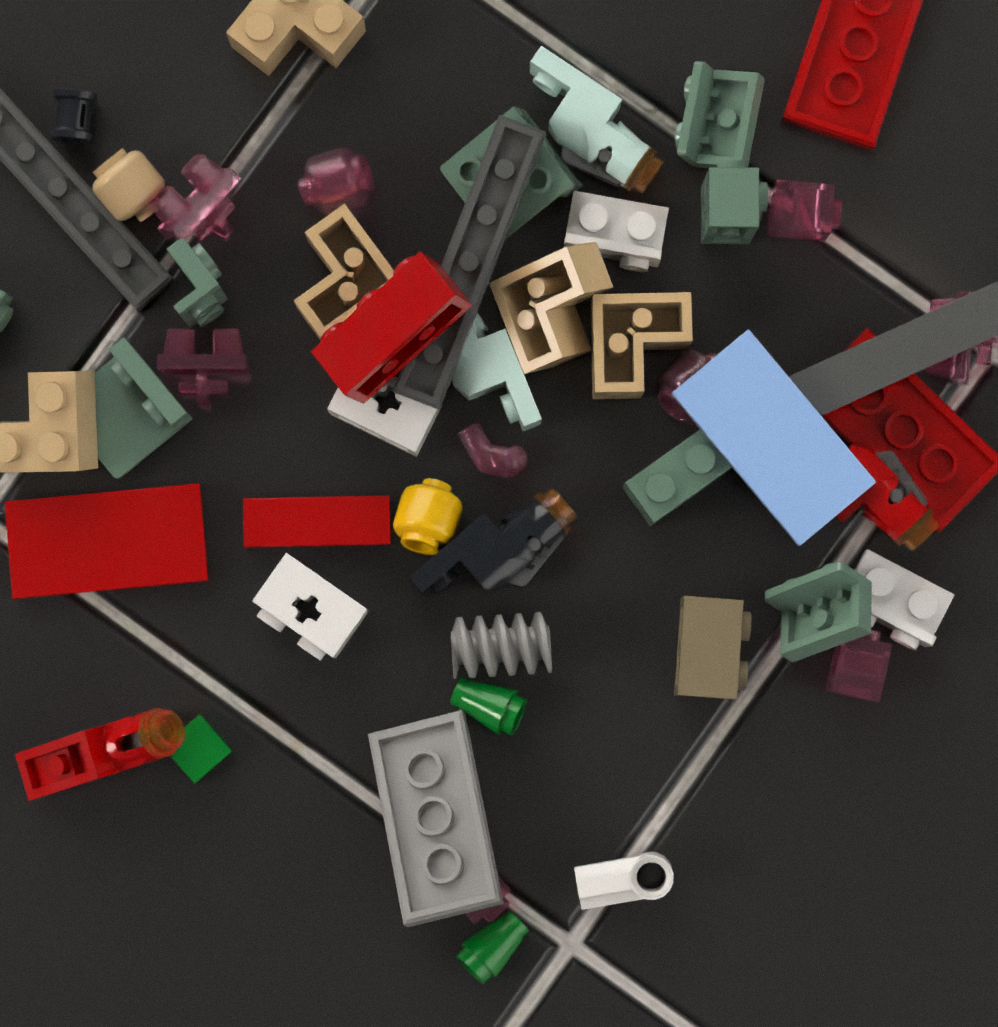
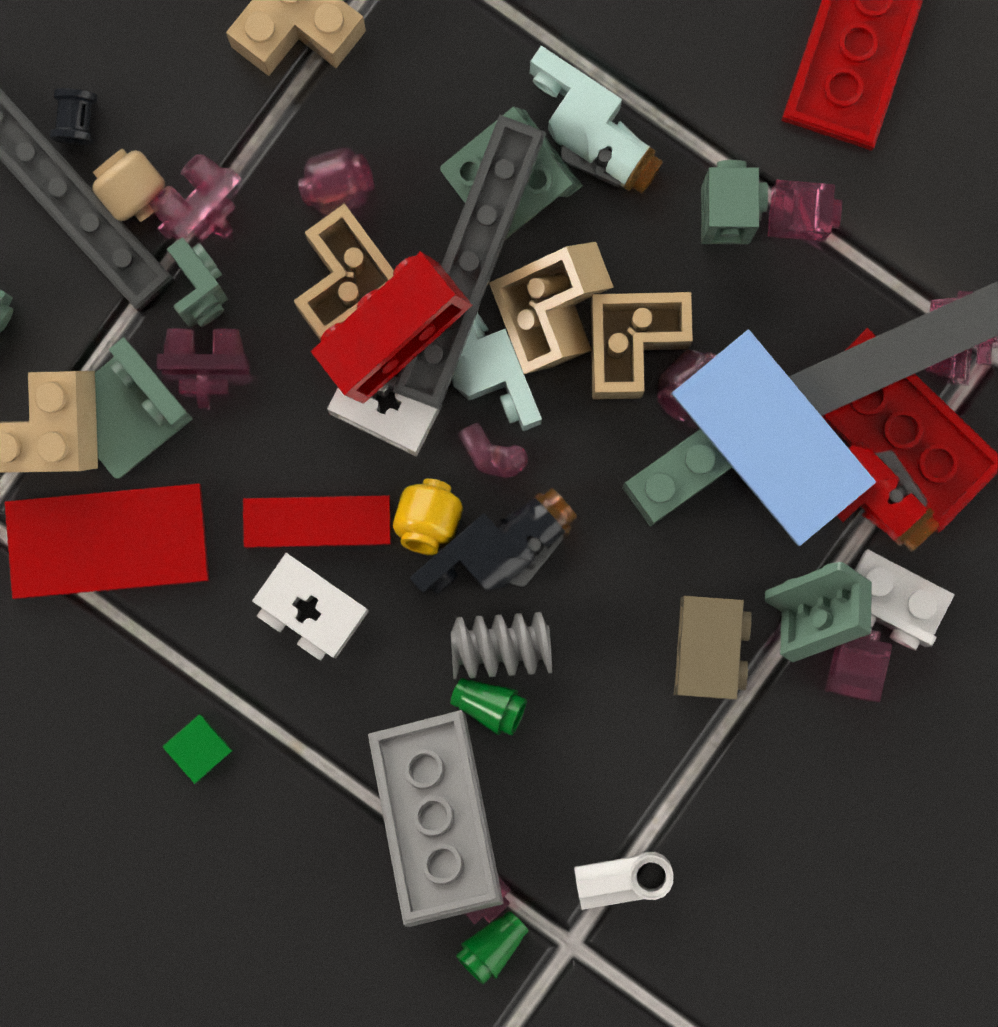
(100, 752): red plate -> none
(620, 228): white bracket -> none
(718, 115): sand green bracket -> none

